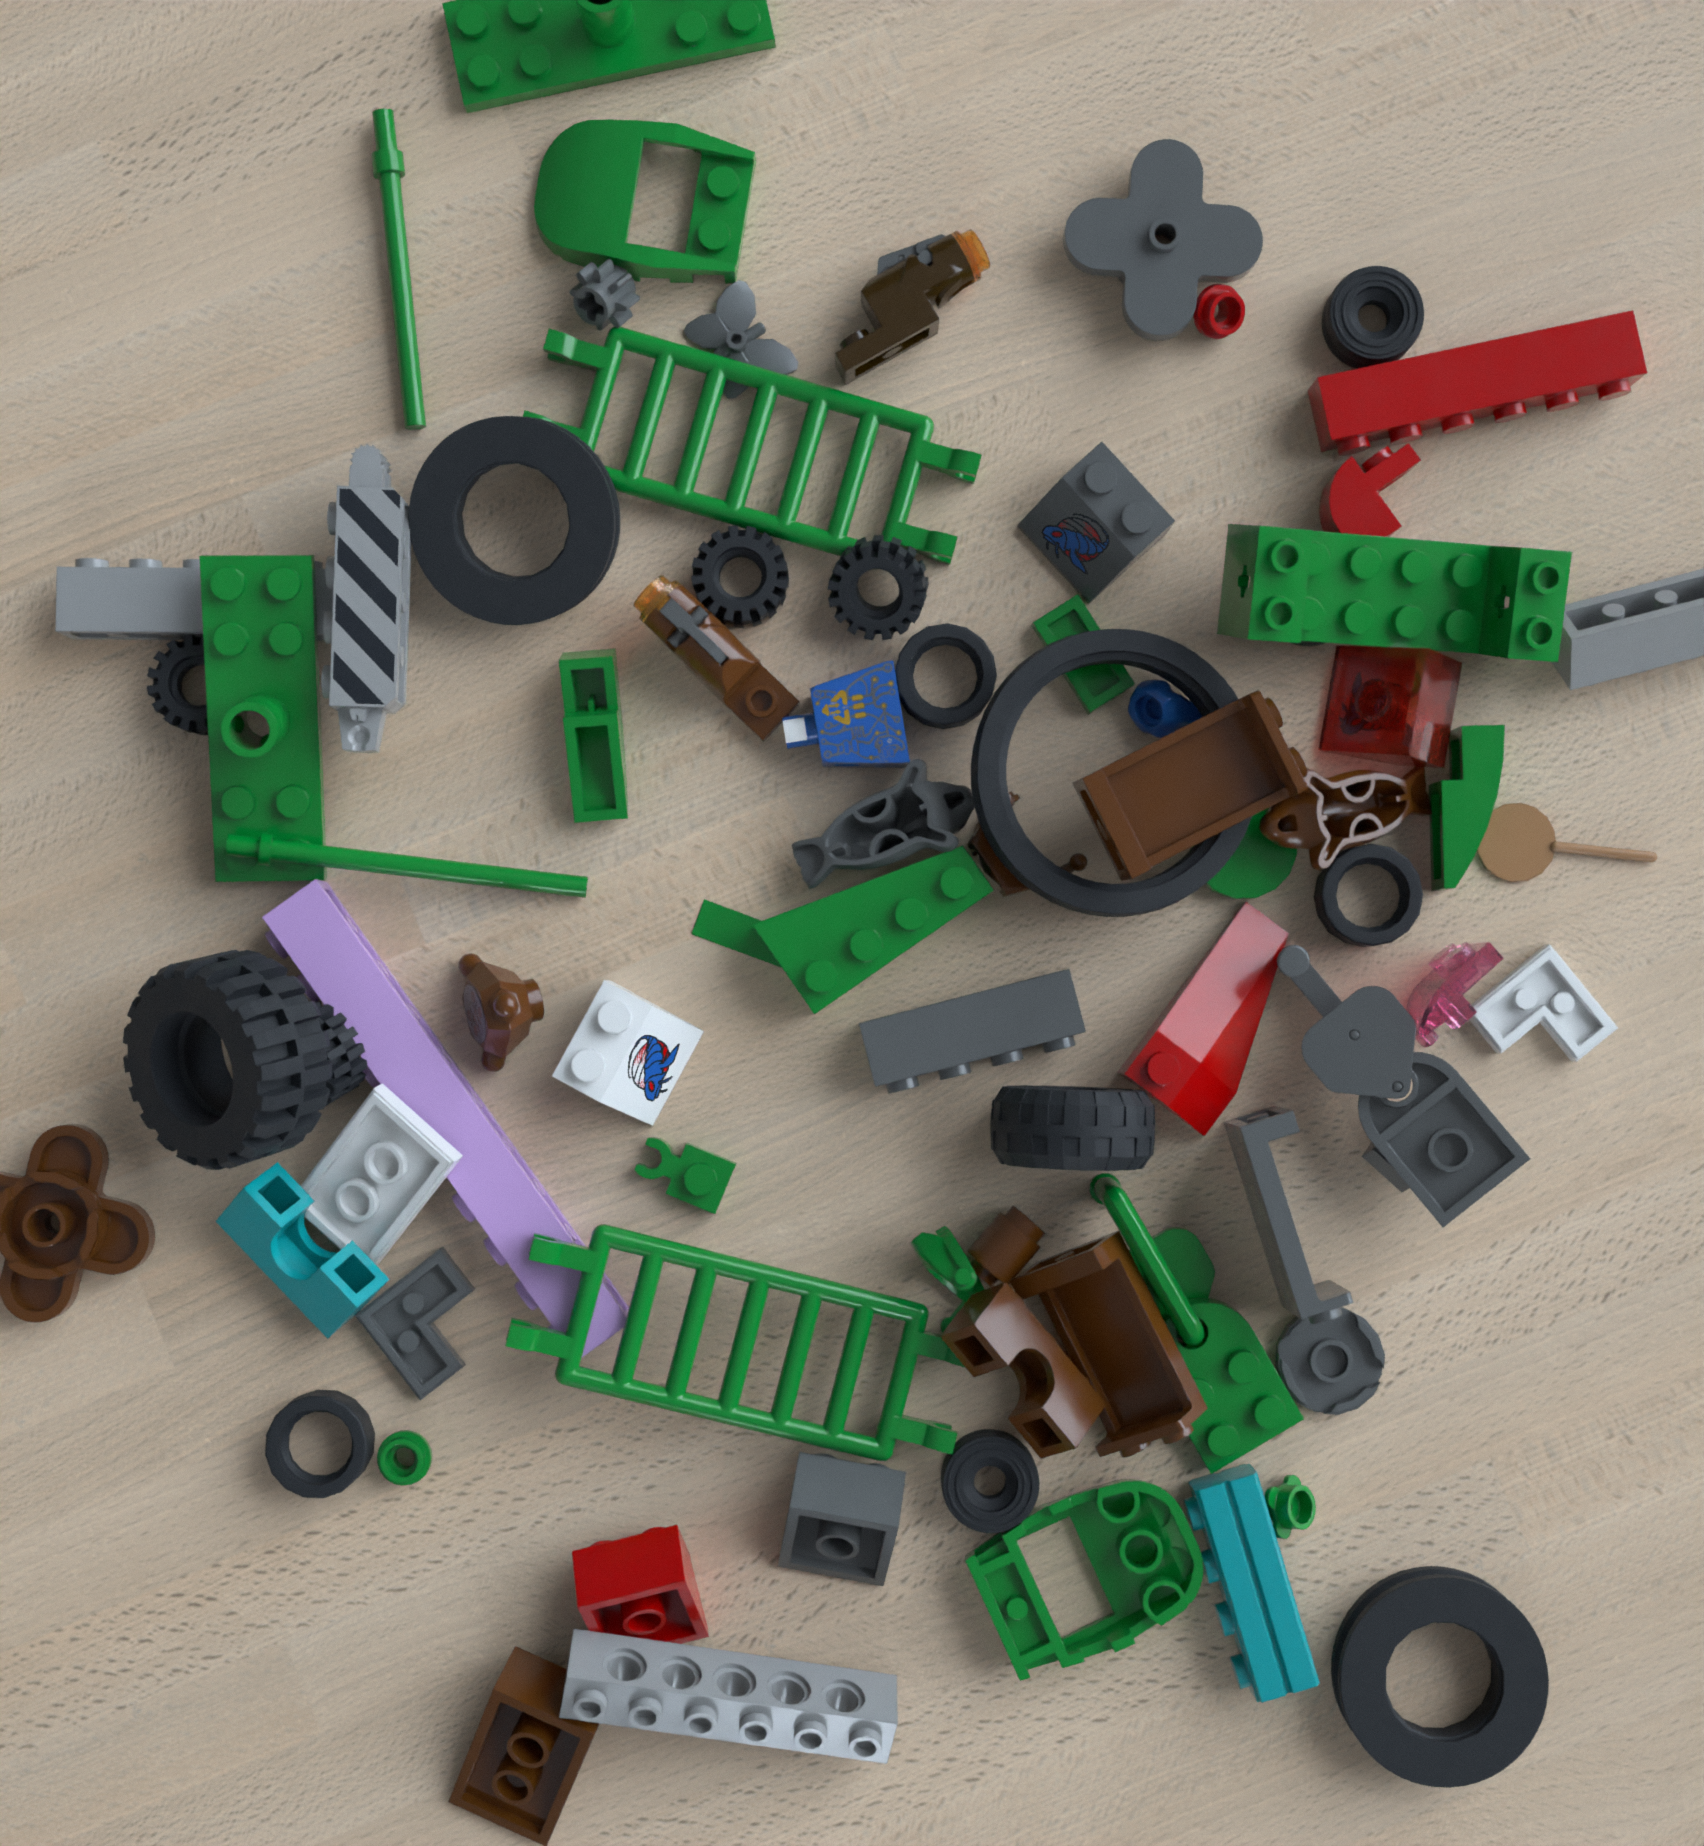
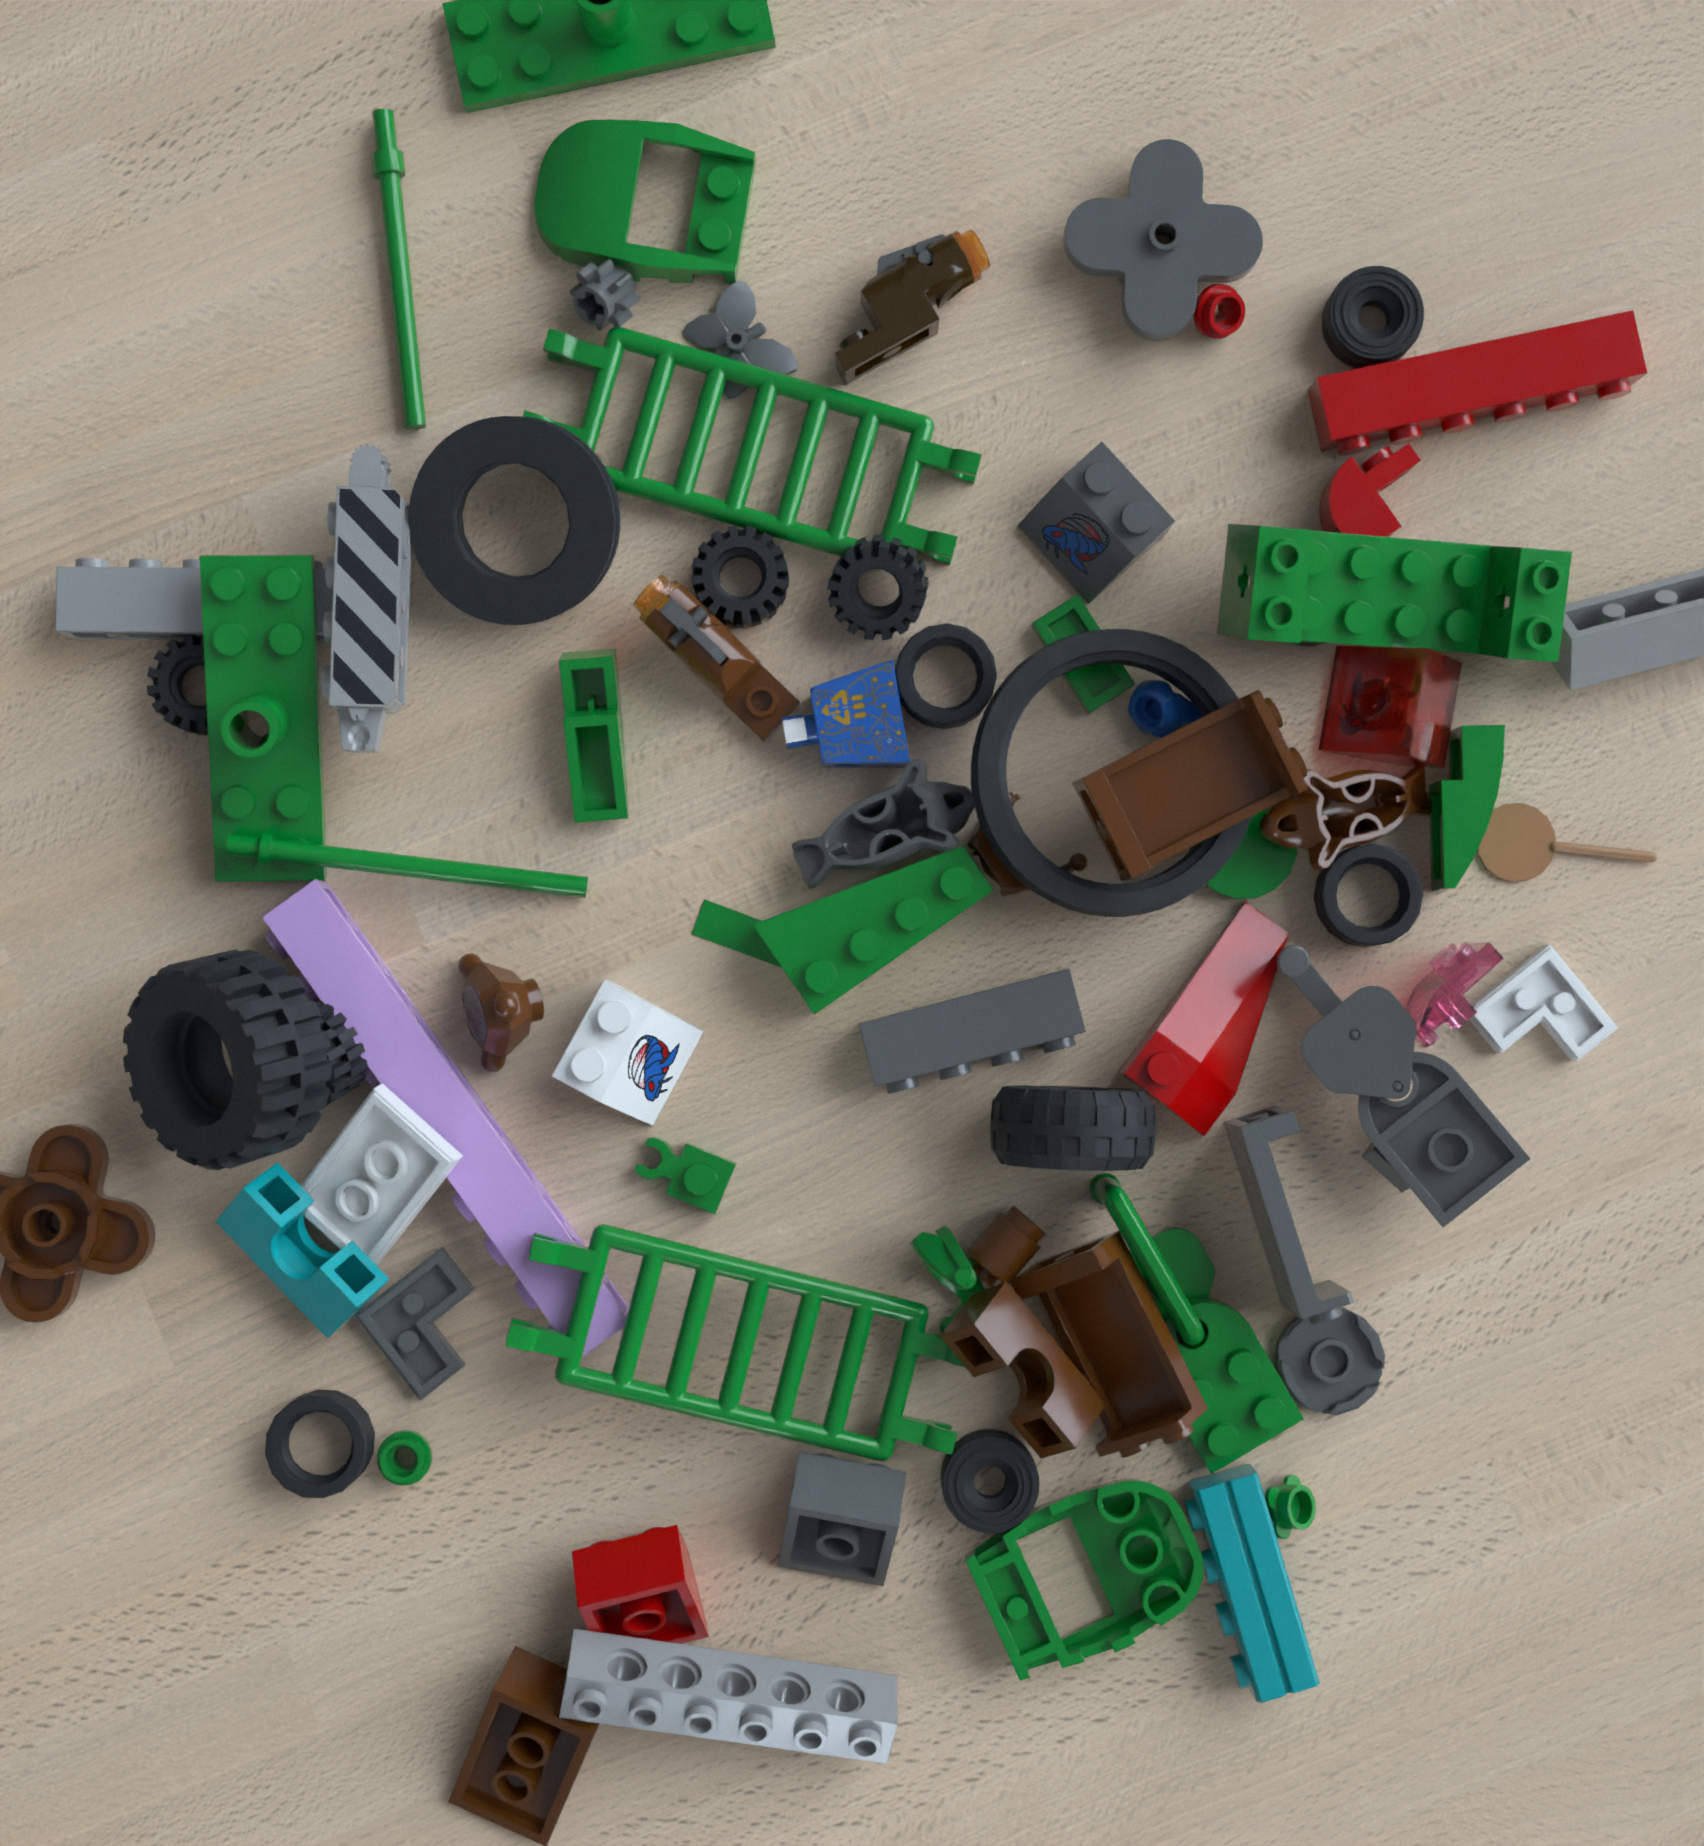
(1494, 1731): black tyre -> none

